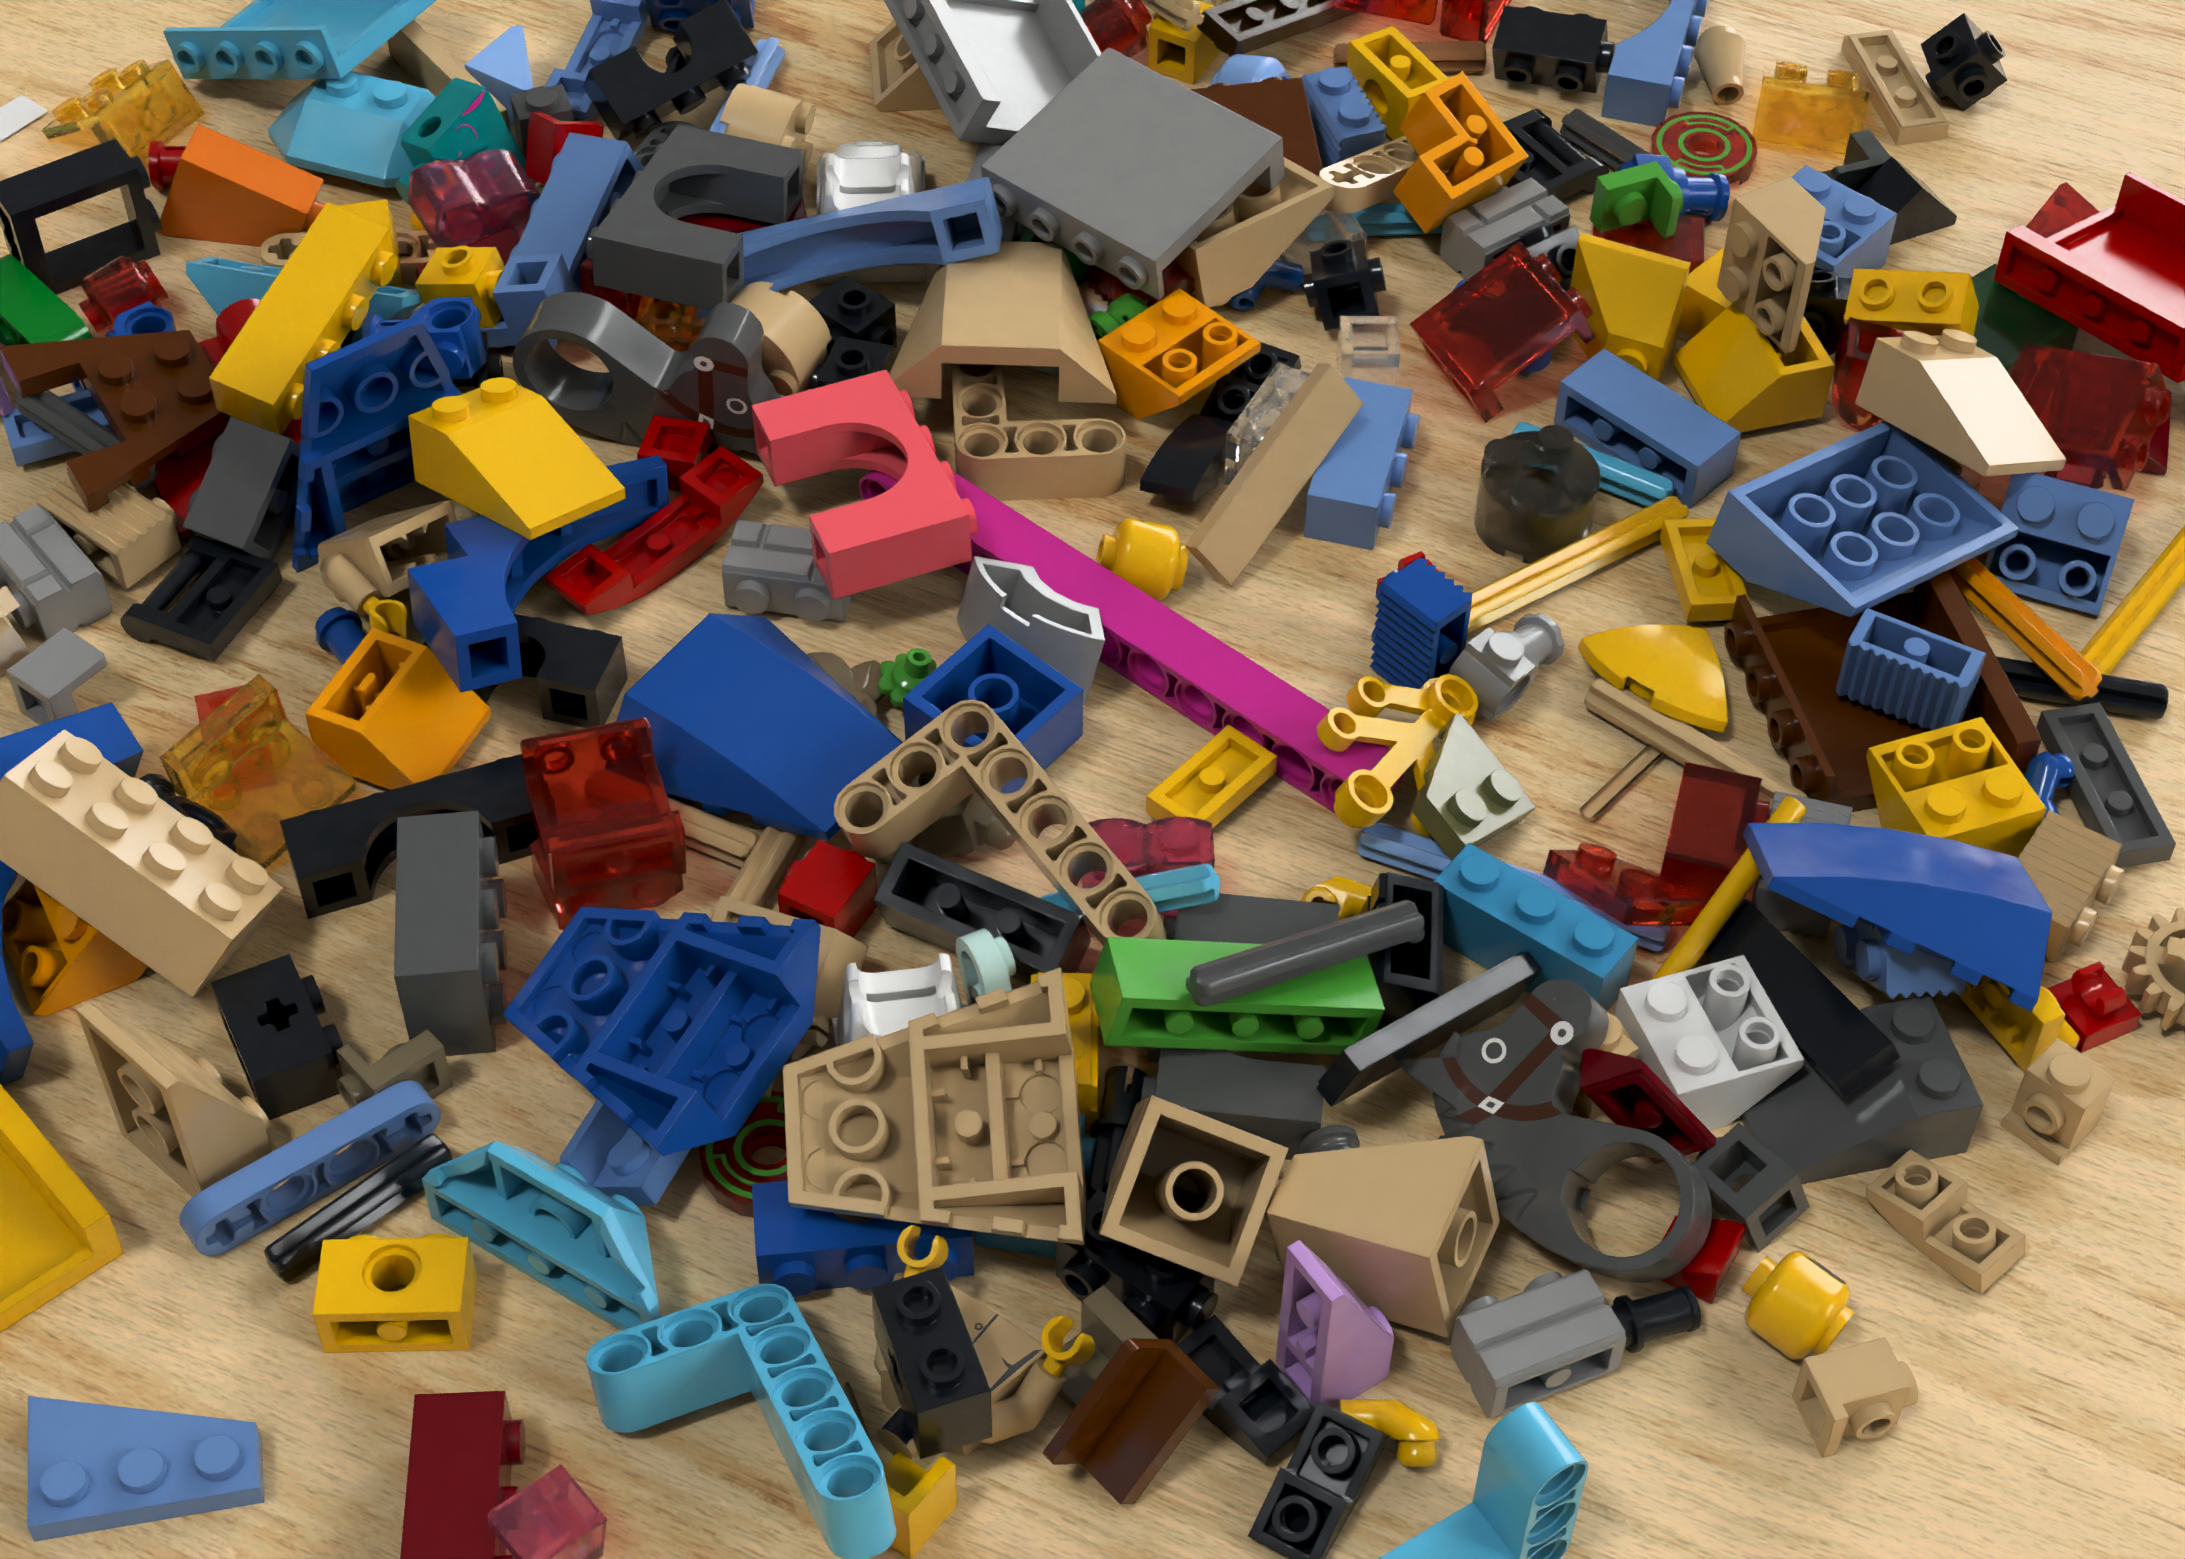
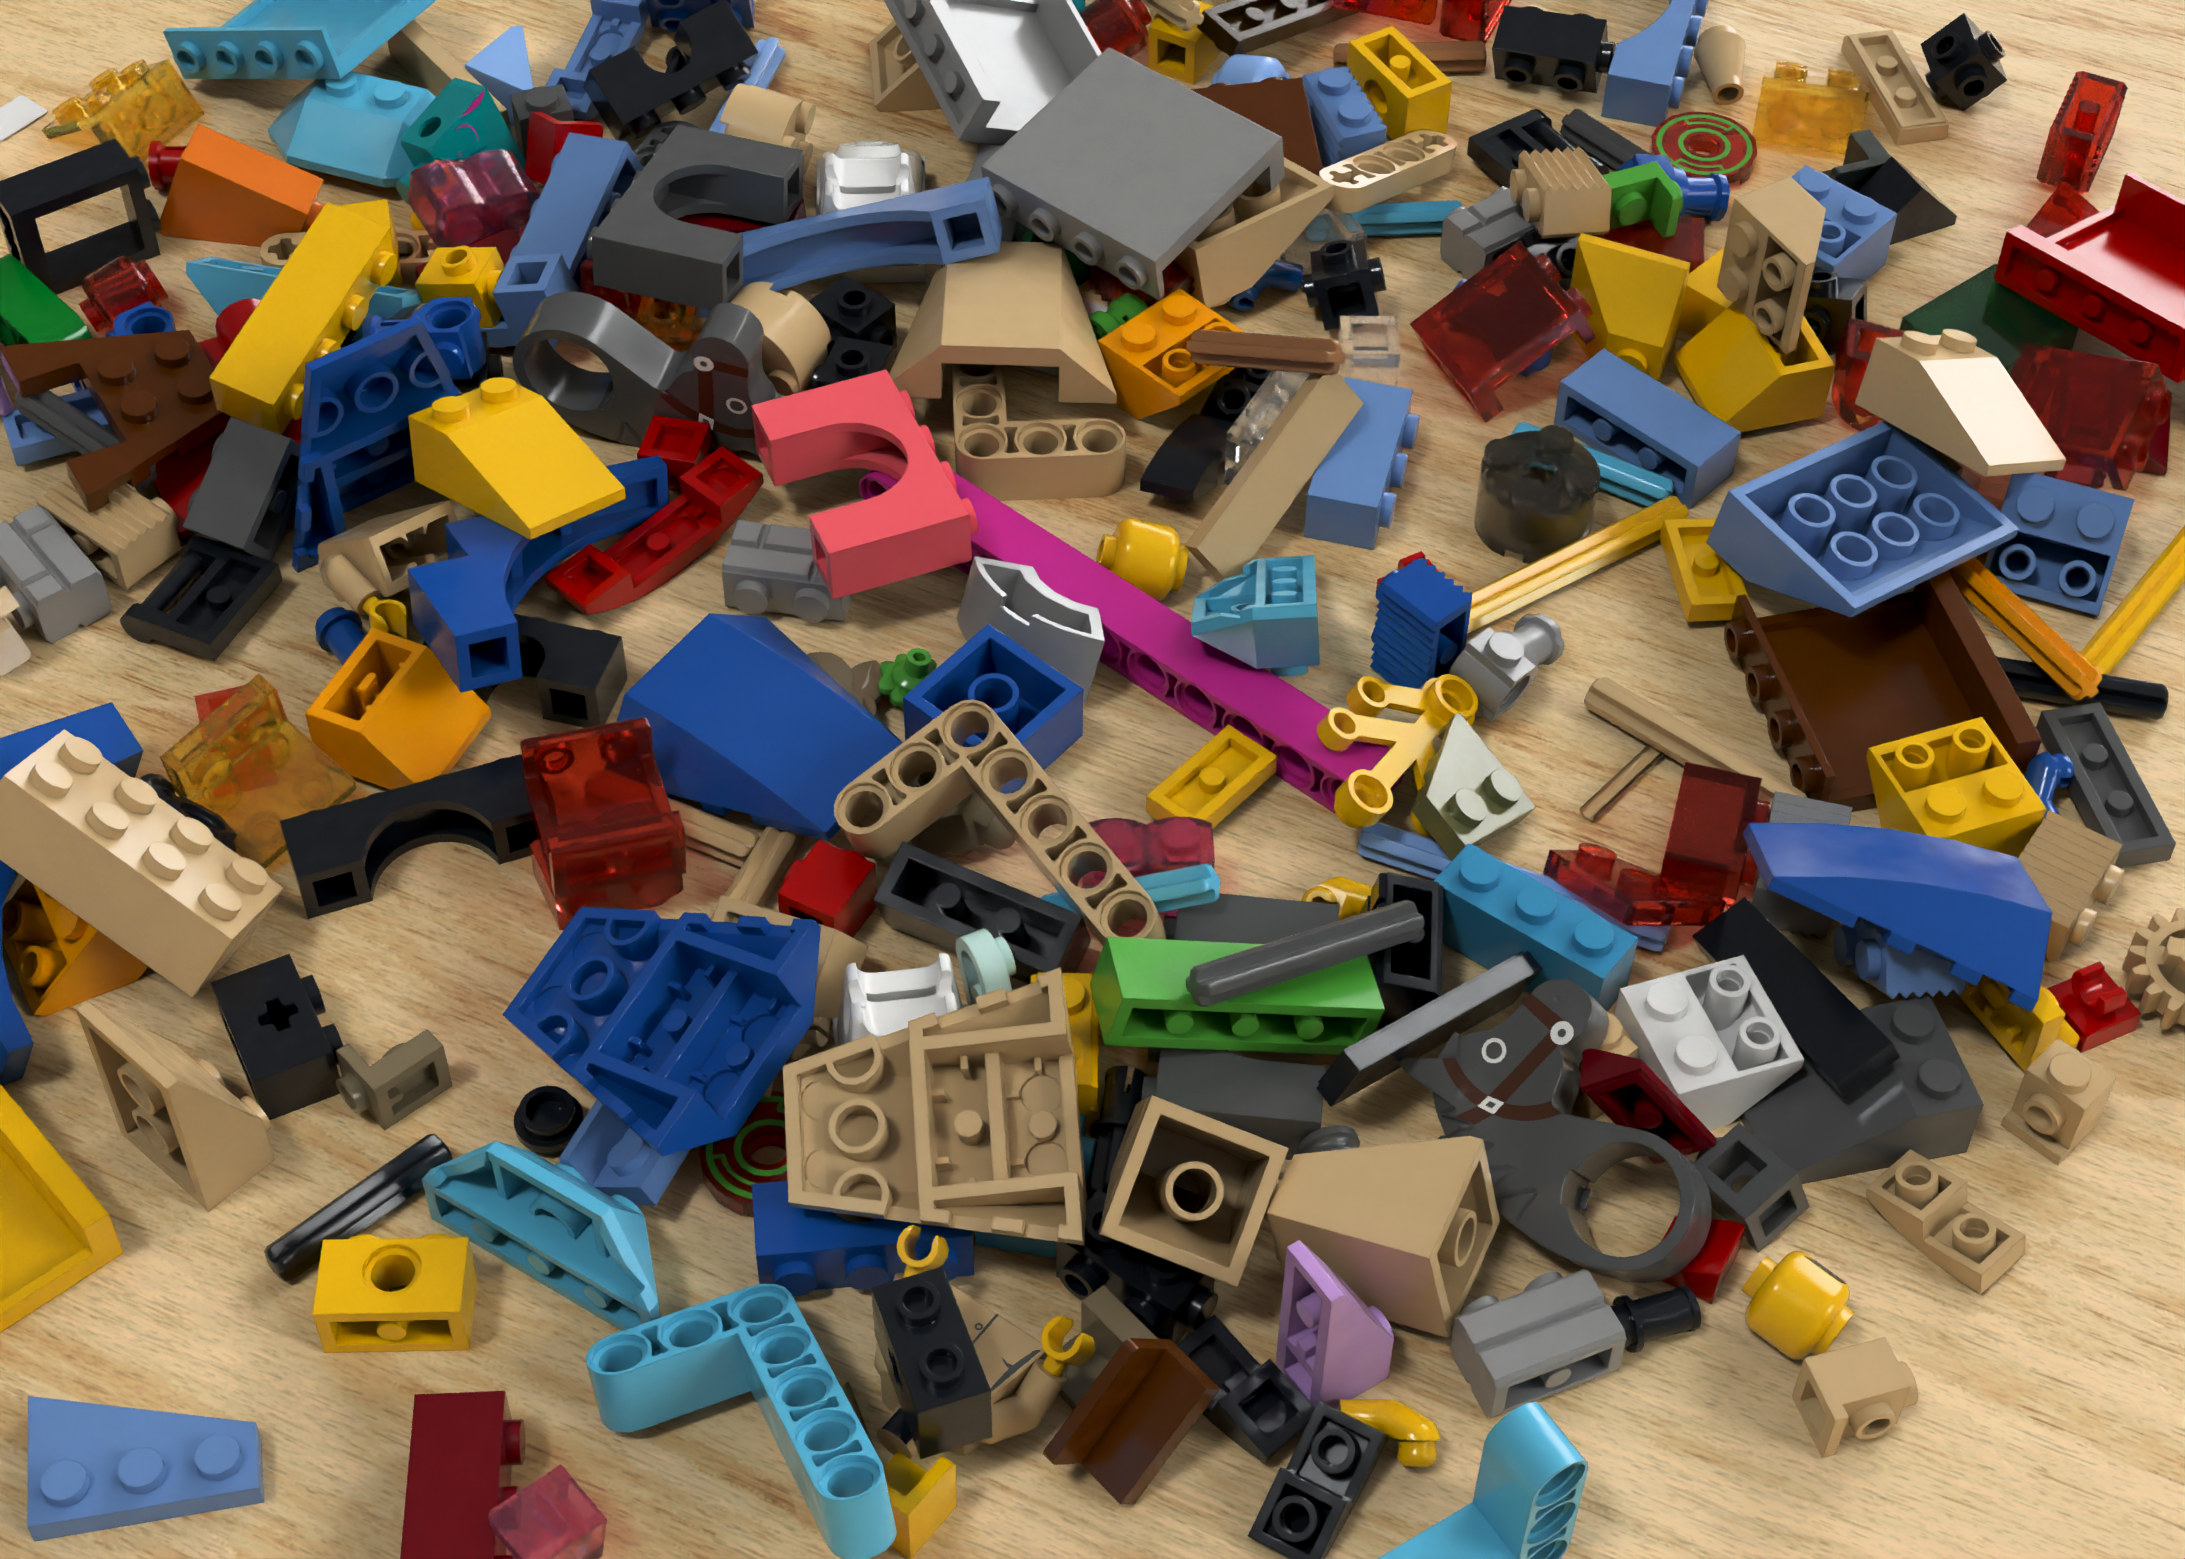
(50, 675): light grey panel -> none
(248, 1205): medium blue beam -> none
(447, 931): dark grey brick -> none
(547, 1119): none -> black plate
(1264, 615): none -> medium azure wedge
(1266, 352): none -> medium nougat axle
(1461, 152): light orange brick -> none
(1561, 193): none -> tan brick
(1665, 665): yellow brick -> none
(1724, 900): yellow bar -> none
(1909, 671): medium blue brick -> none
(1913, 300): yellow brick -> none
(2082, 131): none -> clear red brick

